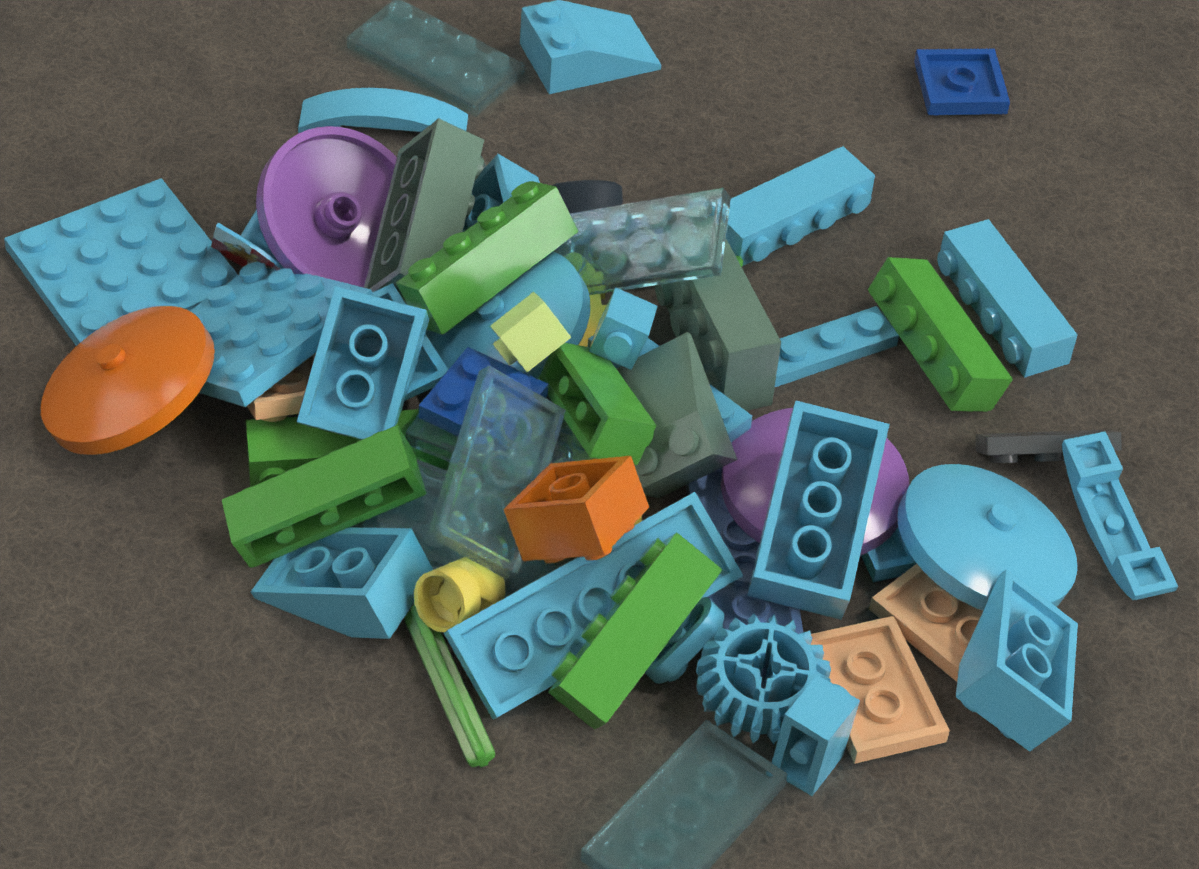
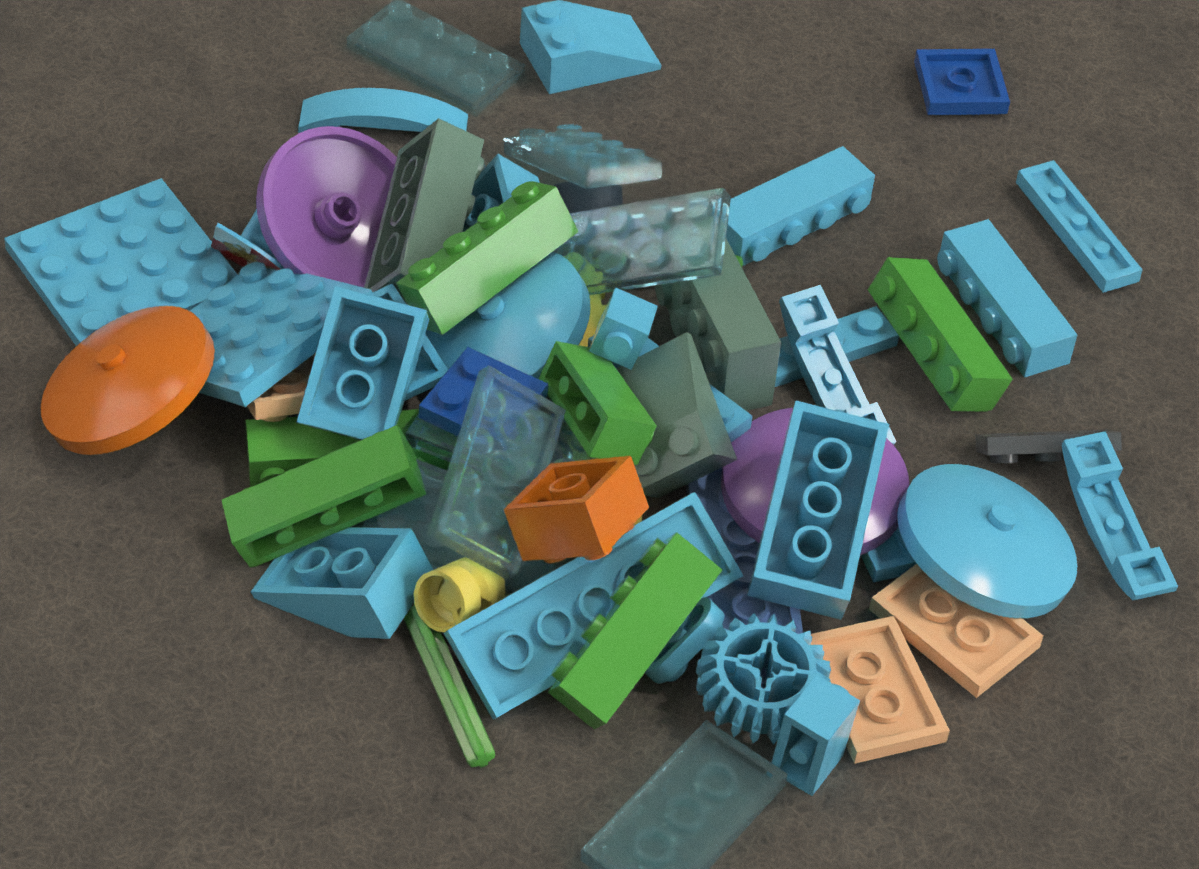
(528, 333): yellowish green brick -> none
(582, 156): none -> clear light blue plate
(820, 356): none -> medium azure slope
(1020, 664): medium azure slope -> none
(1079, 226): none -> medium azure plate

